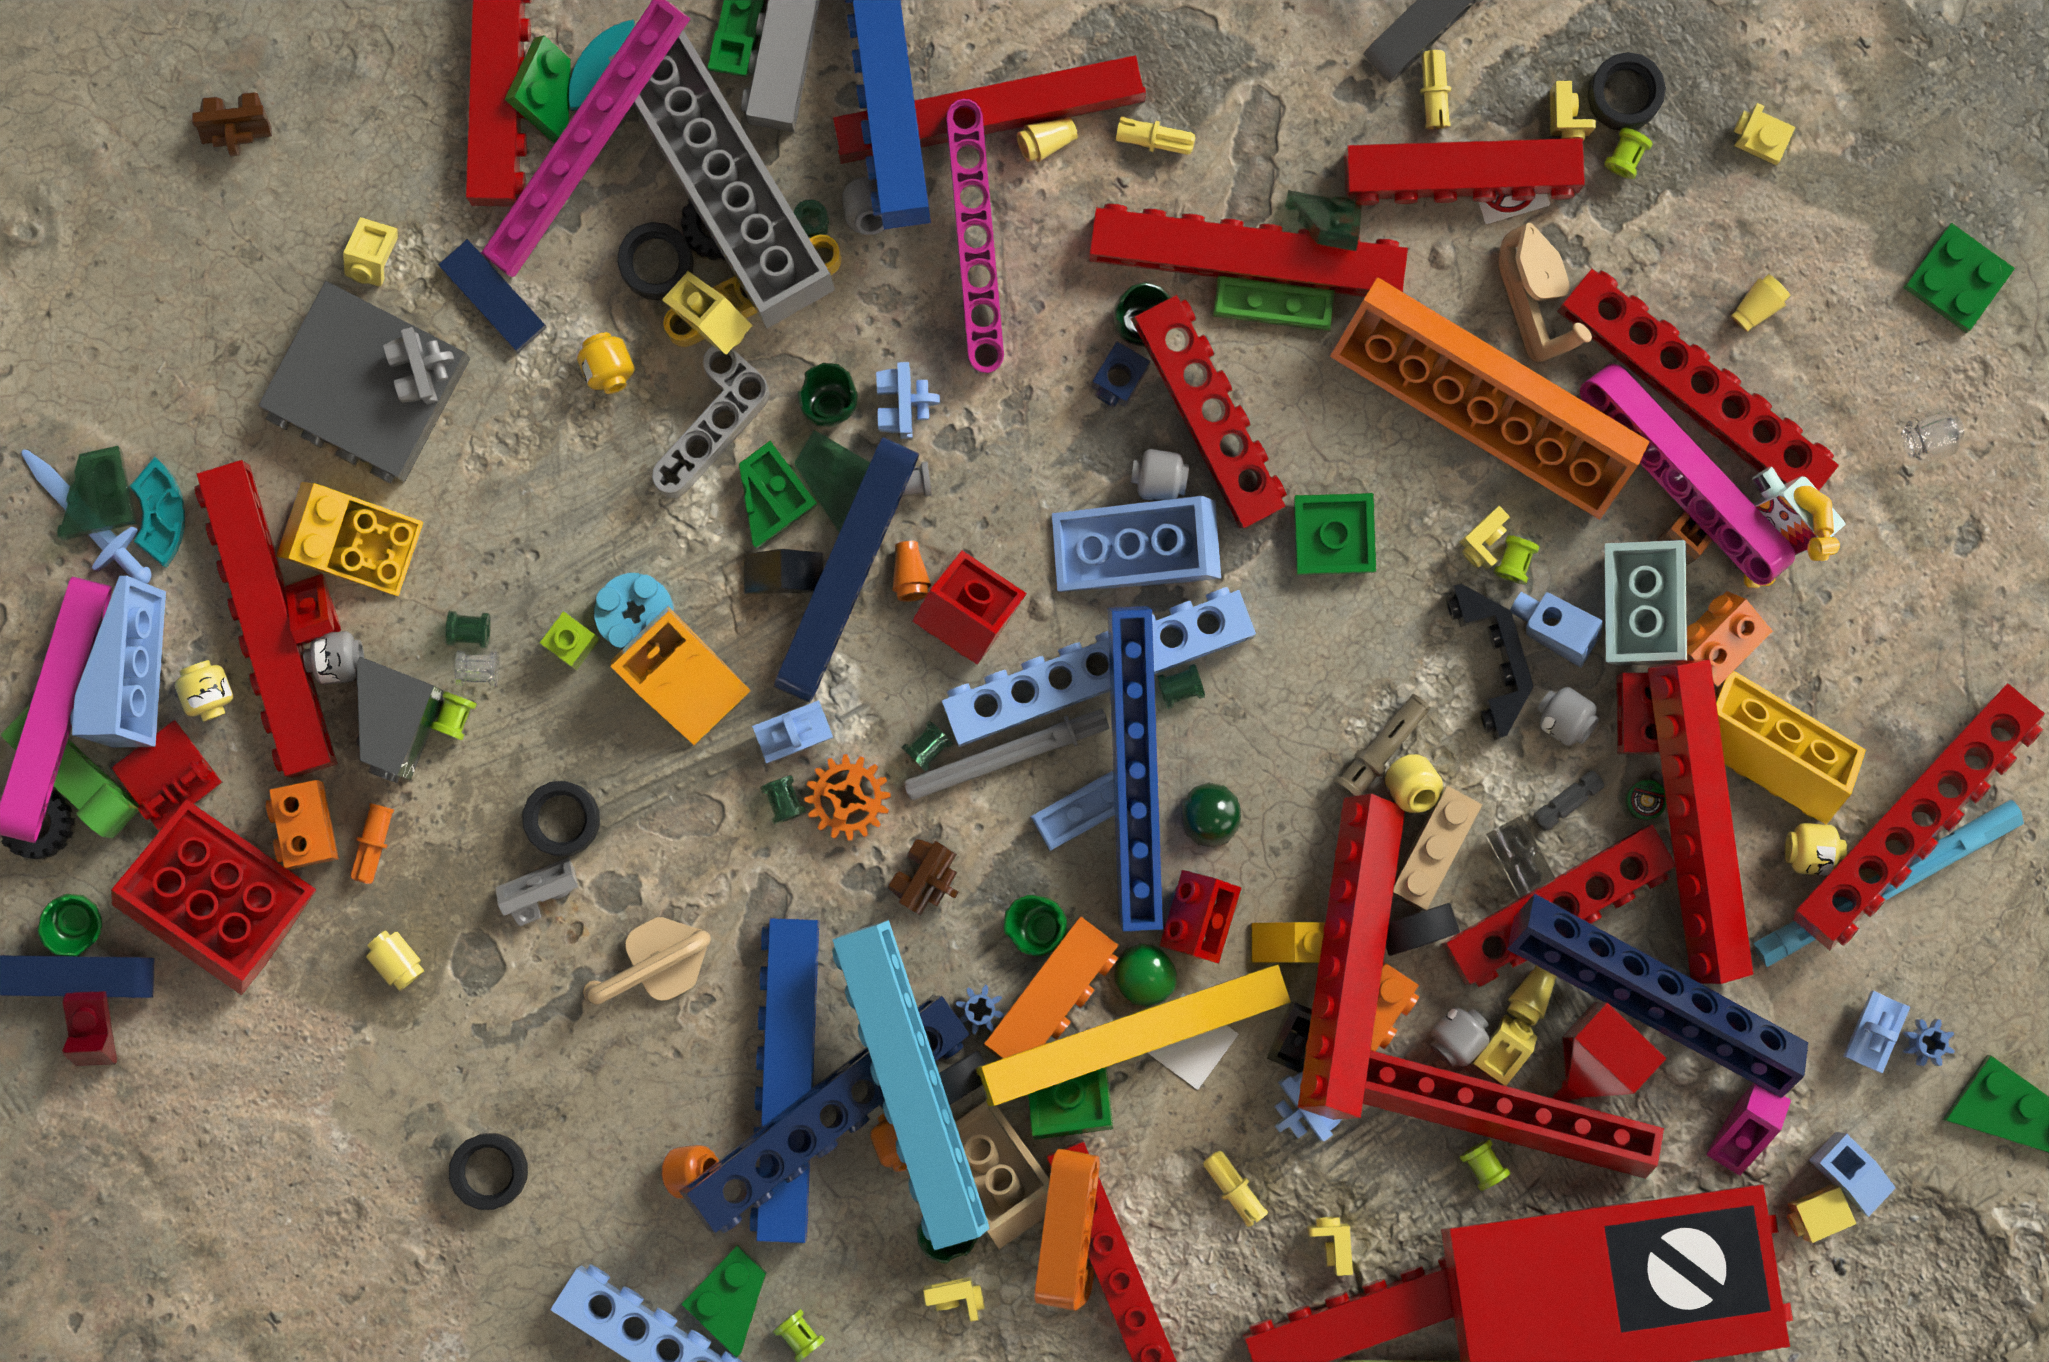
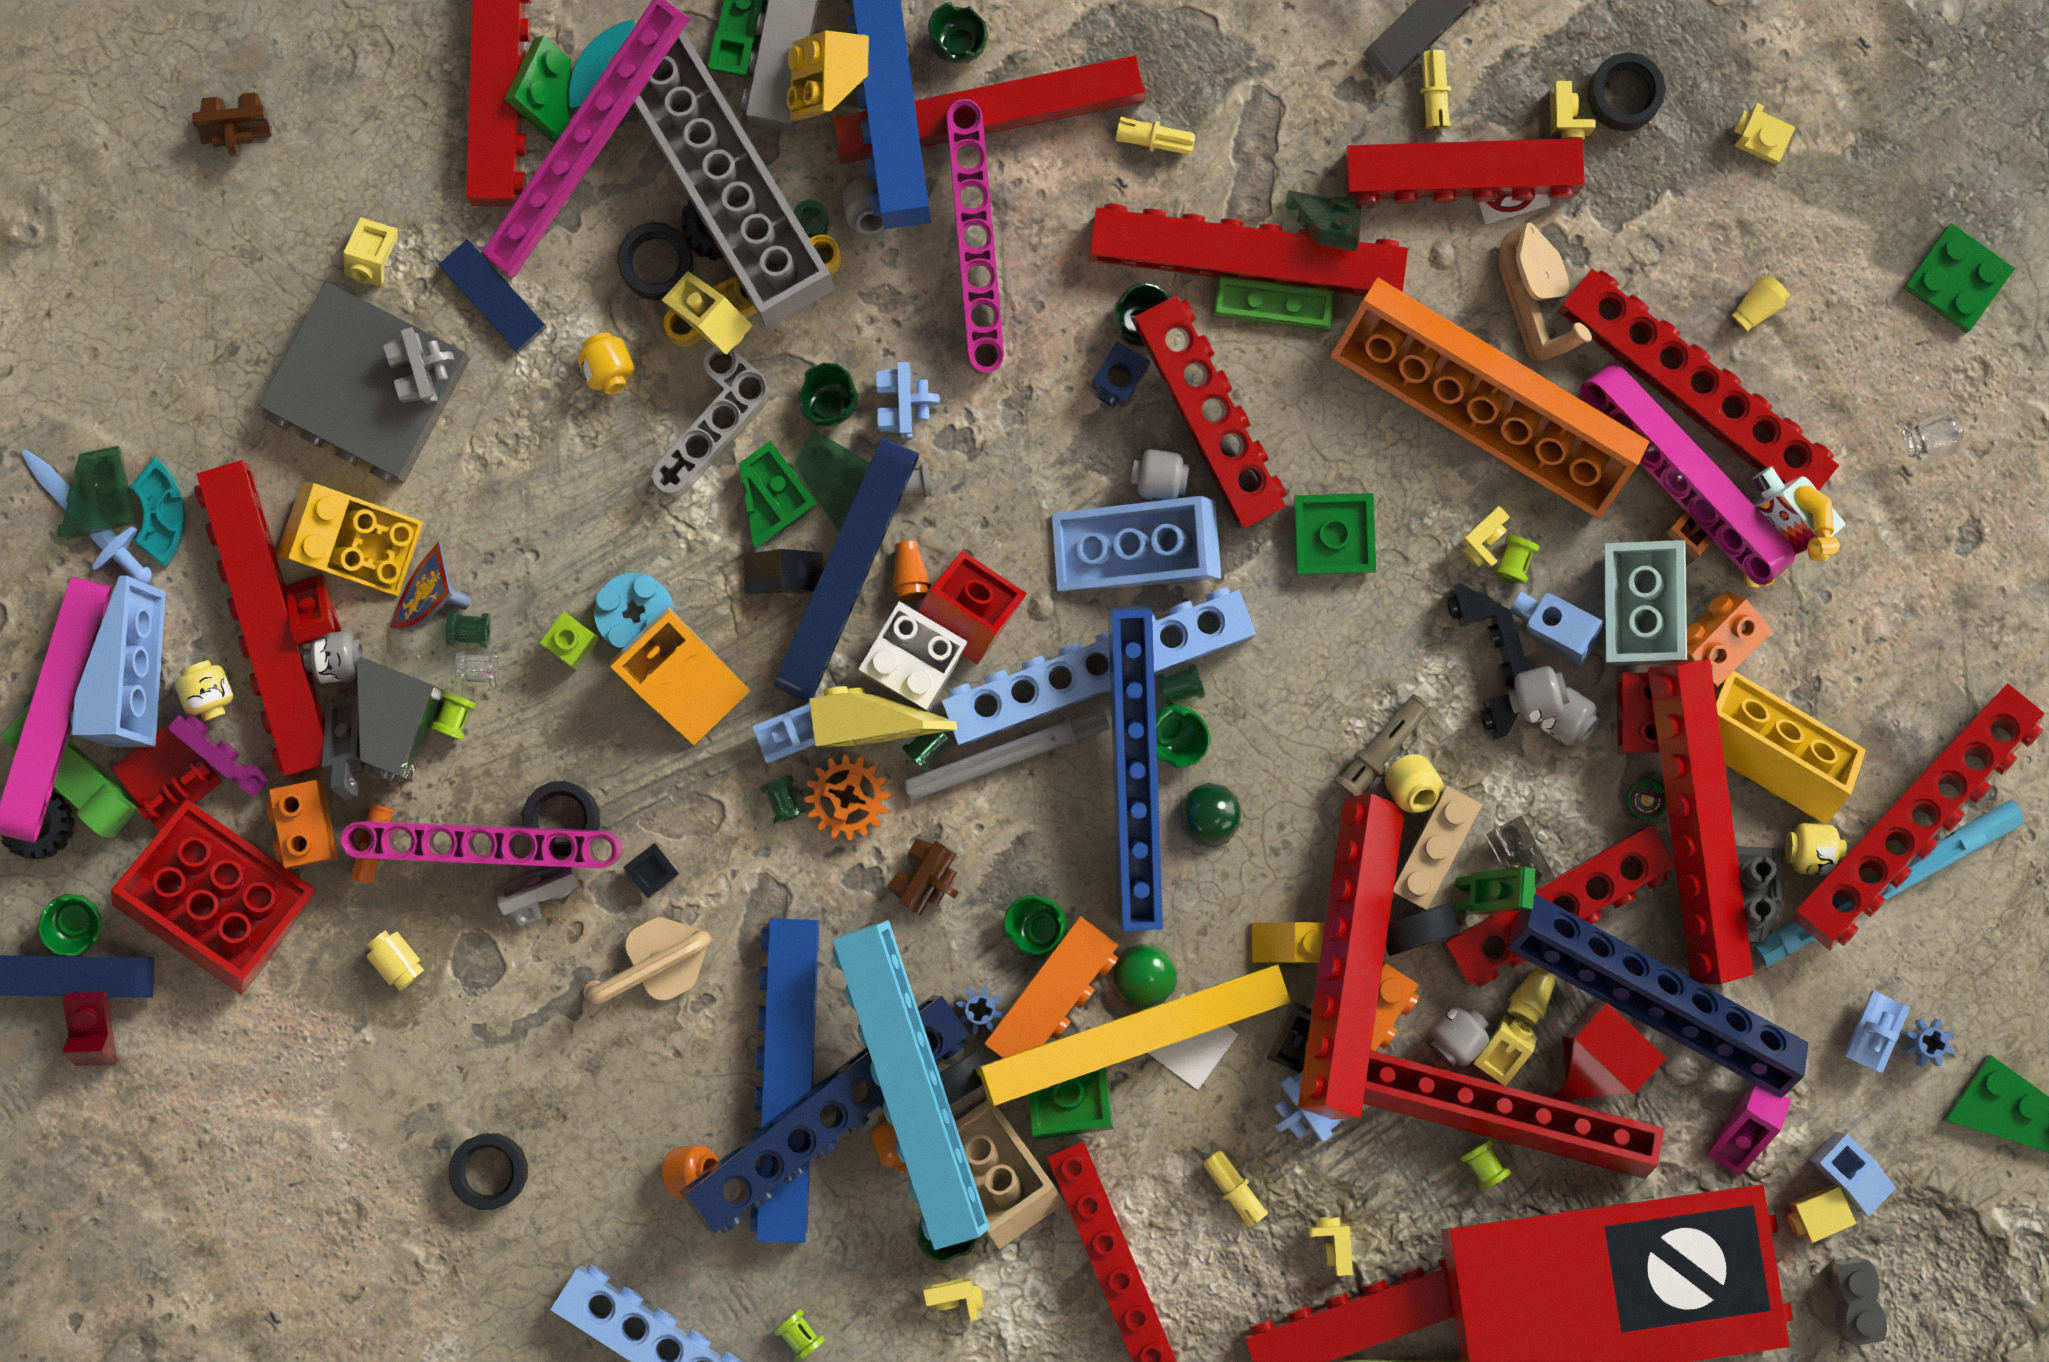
(219, 755): none -> magenta hinge
(342, 747): none -> dark grey hinge
(427, 592): none -> shield
(462, 846): none -> dark pink beam
(651, 870): none -> black plate
(728, 1299): green wing -> none
(824, 71): none -> yellow slope
(858, 719): none -> light yellow slope
(913, 657): none -> white slope
(957, 33): none -> dark green hair
(1045, 138): light yellow cone -> none
(1062, 1267): orange beam -> none
(1076, 812): light blue tile -> none
(1181, 736): none -> green hair
(1197, 916): red brick -> none
(1497, 891): none -> green hinge
(1539, 694): none -> light grey head
(1568, 800): dark grey axle -> none
(1628, 153): lime bush -> none
(1760, 888): none -> dark grey connector
(1857, 1310): none -> dark grey brick

